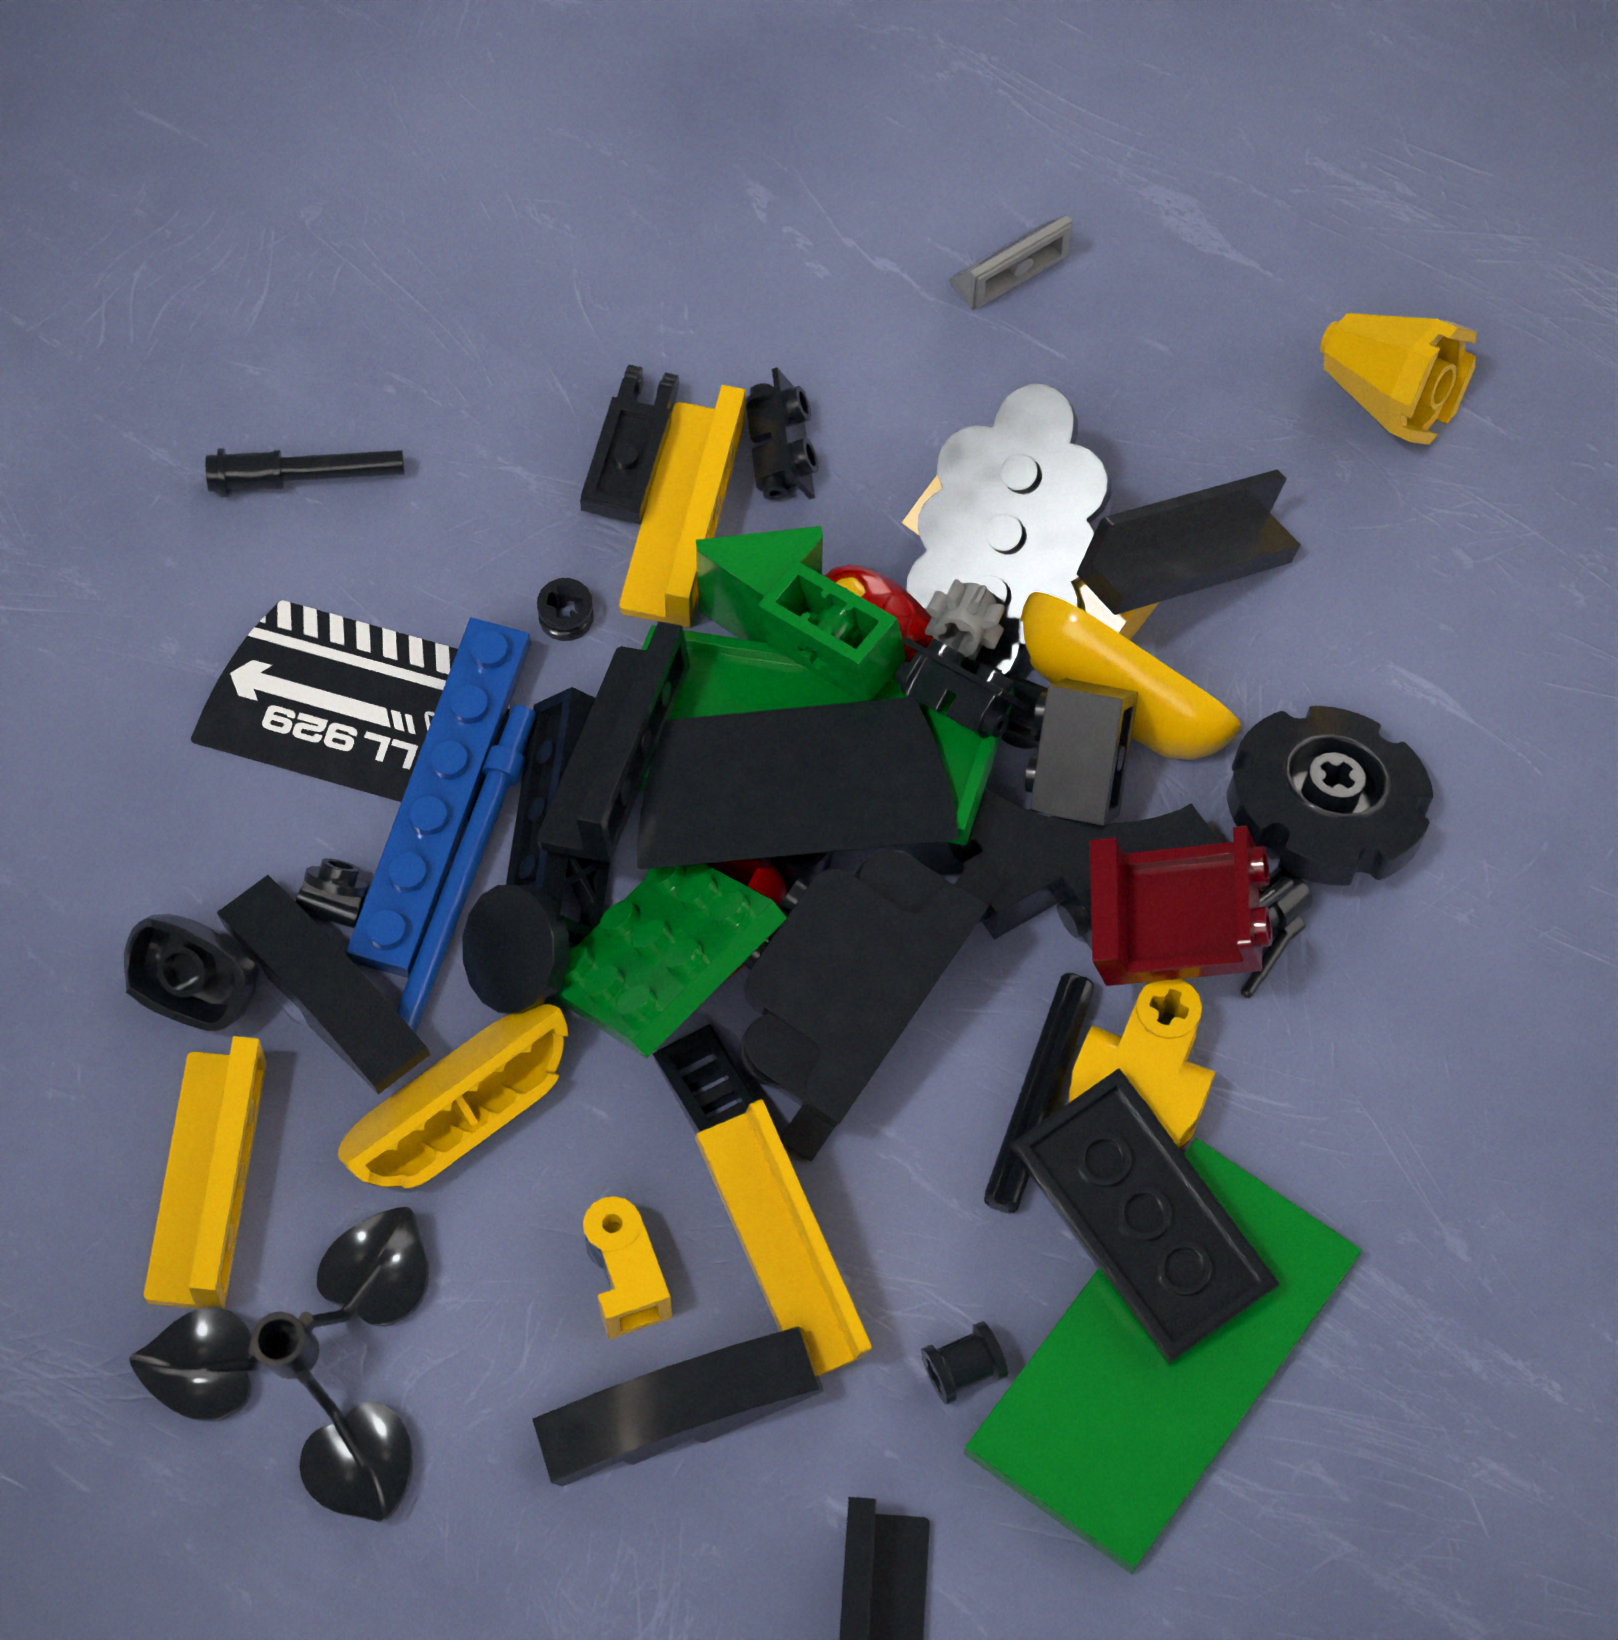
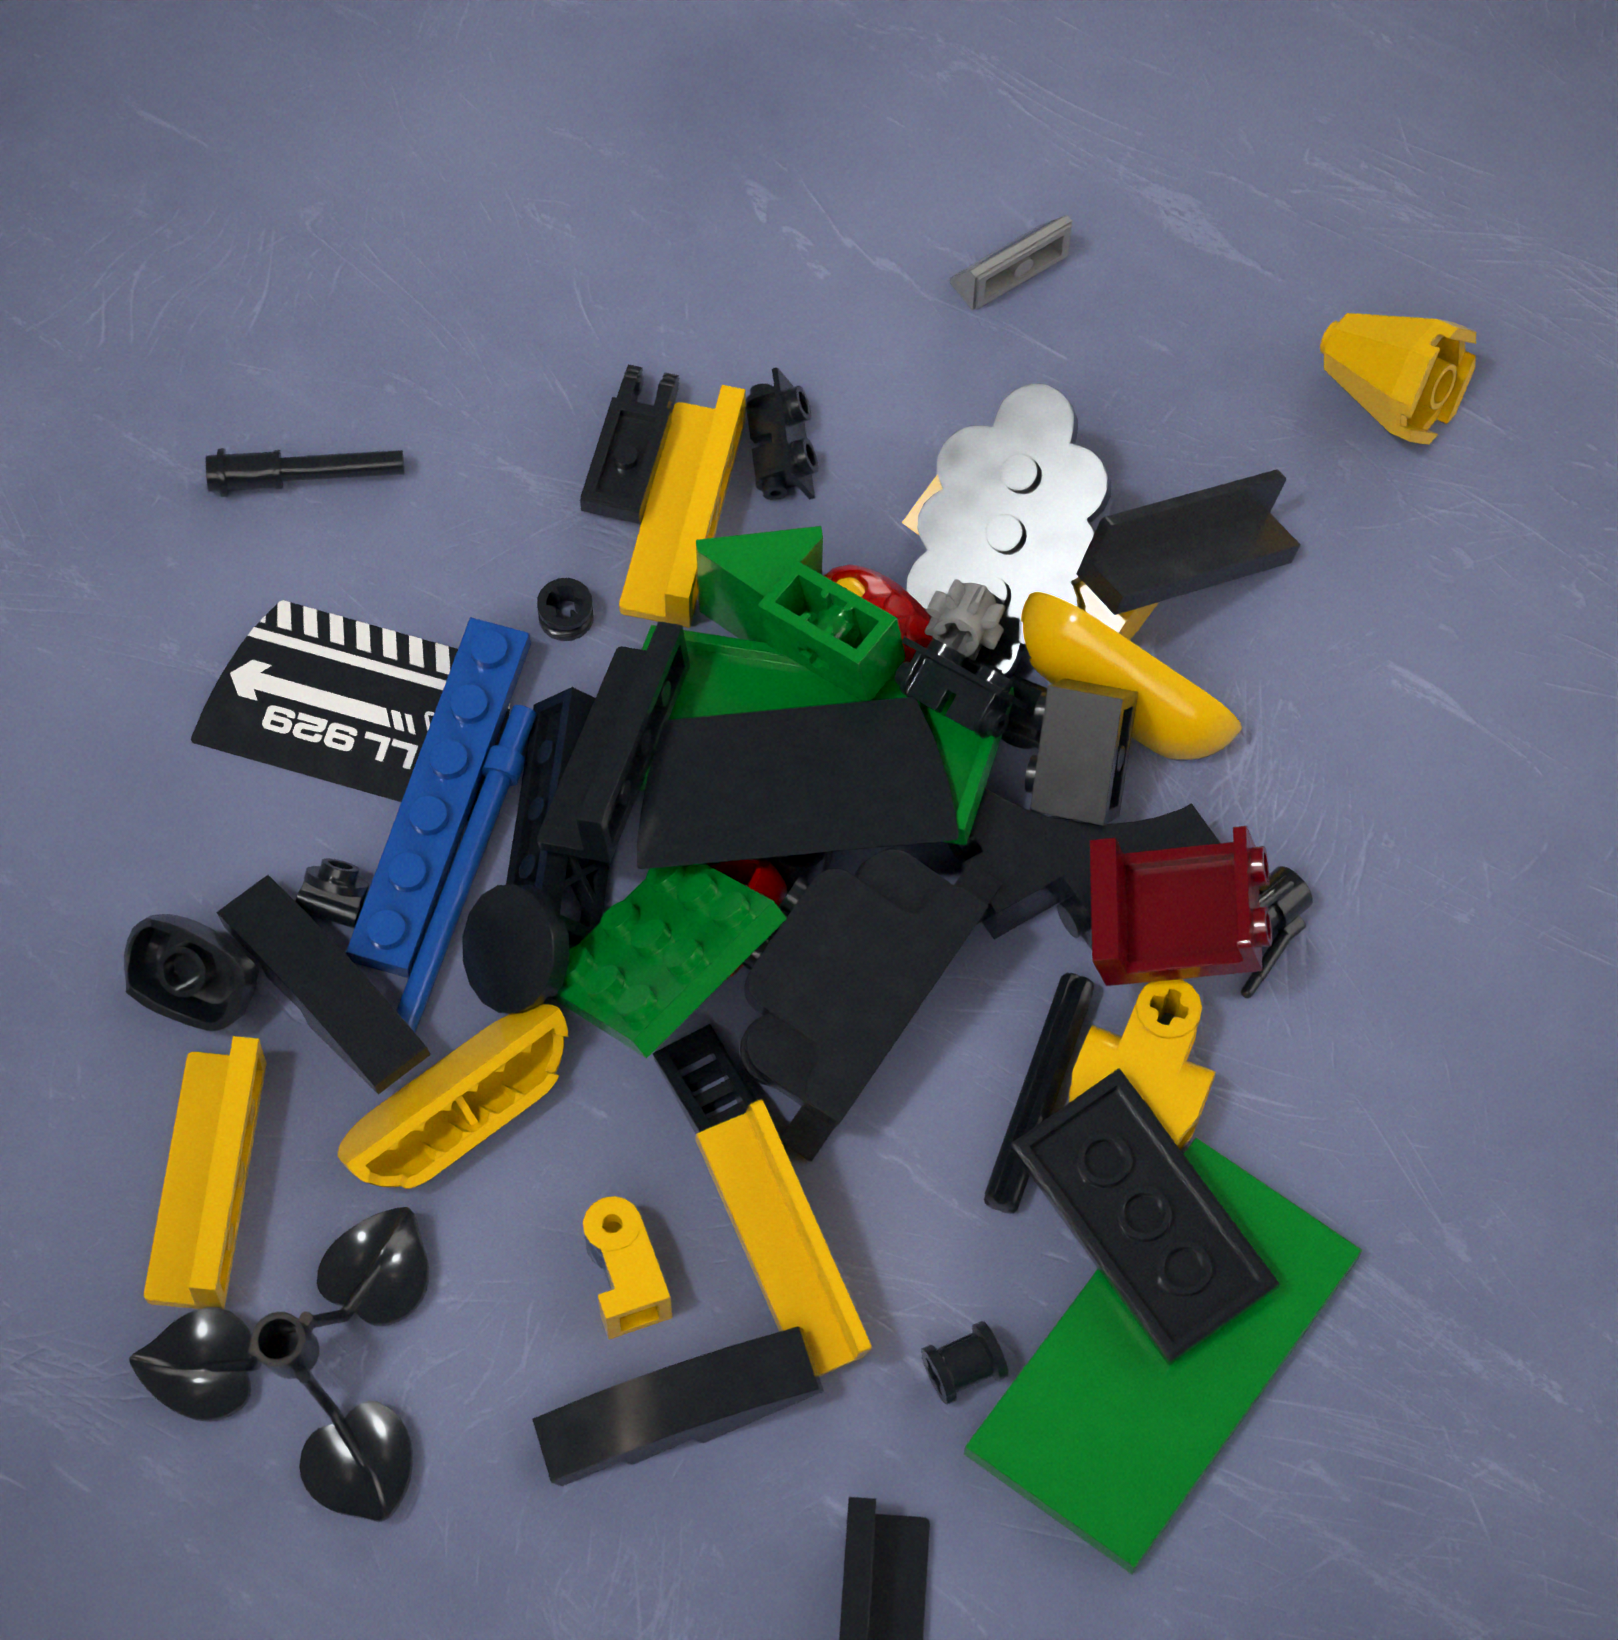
(1330, 795): black piece -> none

